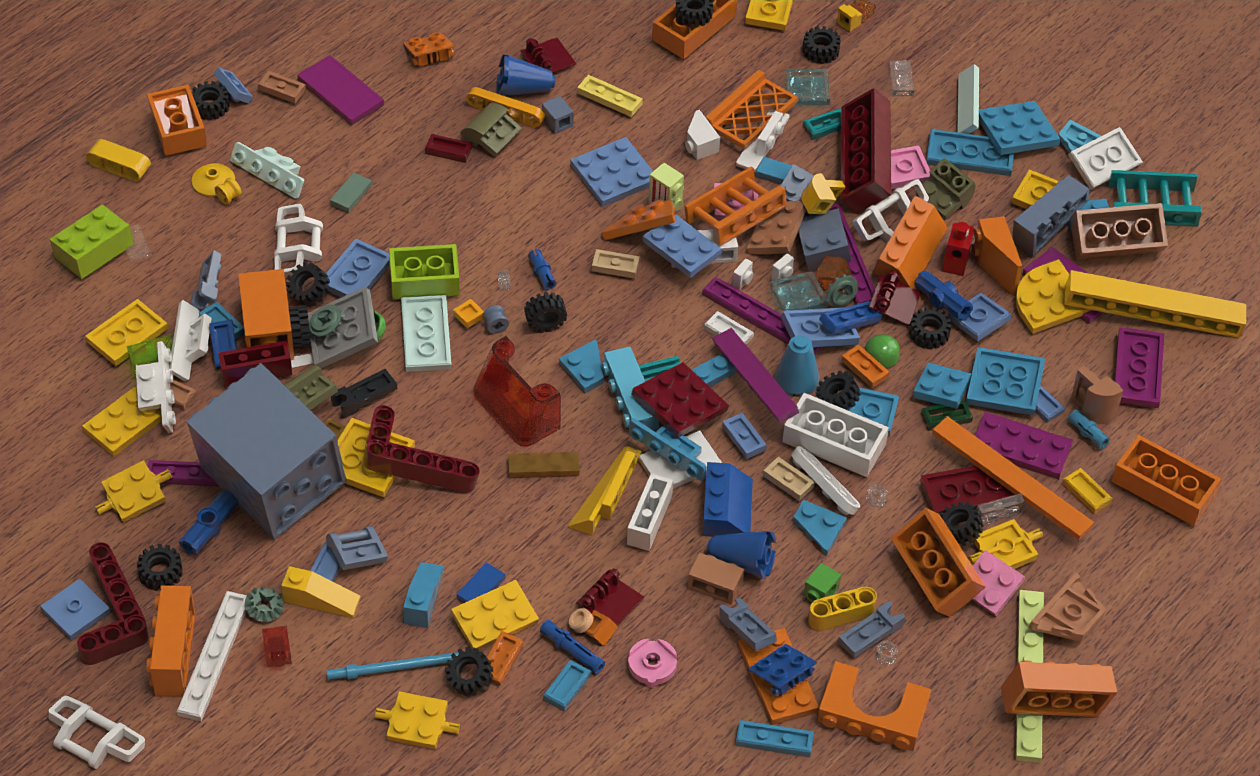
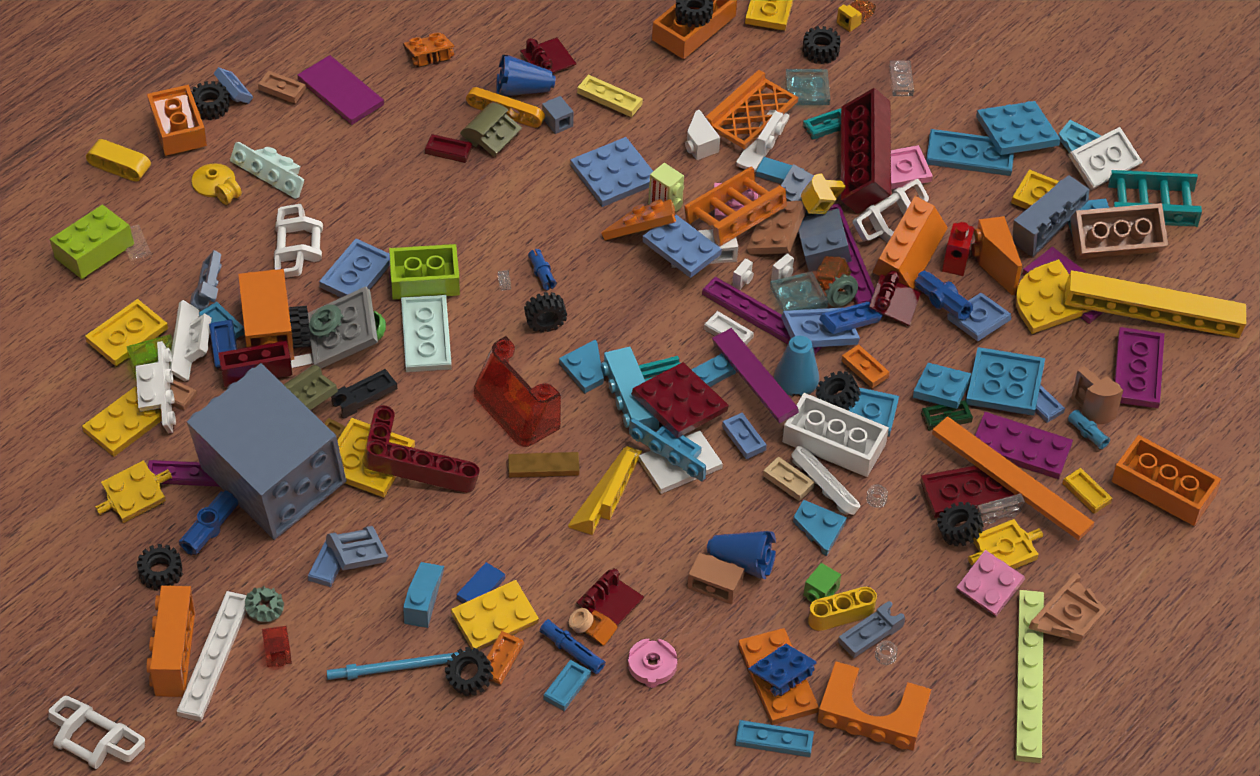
(75, 609): medium blue plate -> none
(124, 629): dark red beam -> none
(300, 276): black tyre -> none
(318, 593): yellow slope -> none
(351, 192): sand green tile -> none
(417, 720): yellow plate -> none
(468, 313): light orange plate -> none
(495, 319): sand blue wheel -> none
(615, 263): tan plate -> none
(650, 512): white brick -> none
(726, 500): blue slope -> none
(747, 625): sand blue plate -> none
(884, 349): bright green hair -> none
(927, 337): black tyre -> none
(938, 562): orange brick -> none
(948, 188): olive brick -> none
(968, 100): light aqua tile -> none
(1058, 689): orange brick -> none

